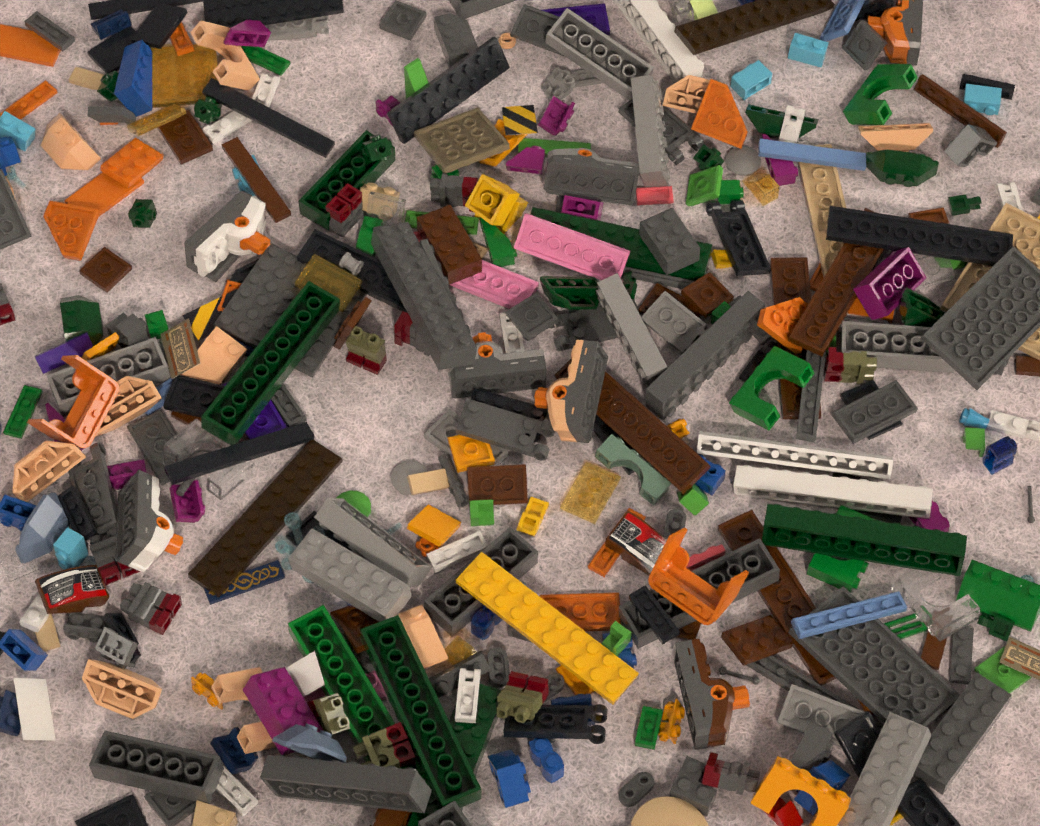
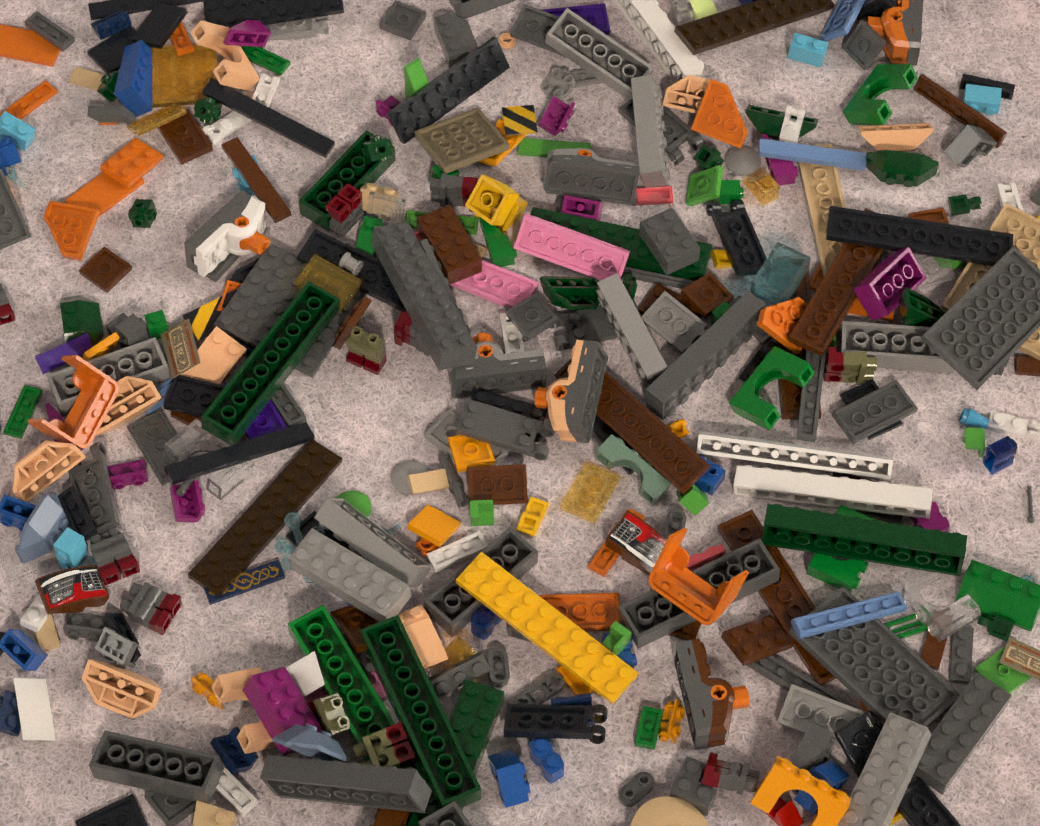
(67, 146): light nougat wedge -> none
(141, 528): dark grey piece -> none
(467, 696): white plate -> none
(522, 696): olive hips -> none
(528, 161): magenta slope -> none
(654, 614): black plate -> none
(722, 670): dark grey hinge -> none
(751, 79): medium azure brick -> none
(780, 274): none -> clear light blue brick

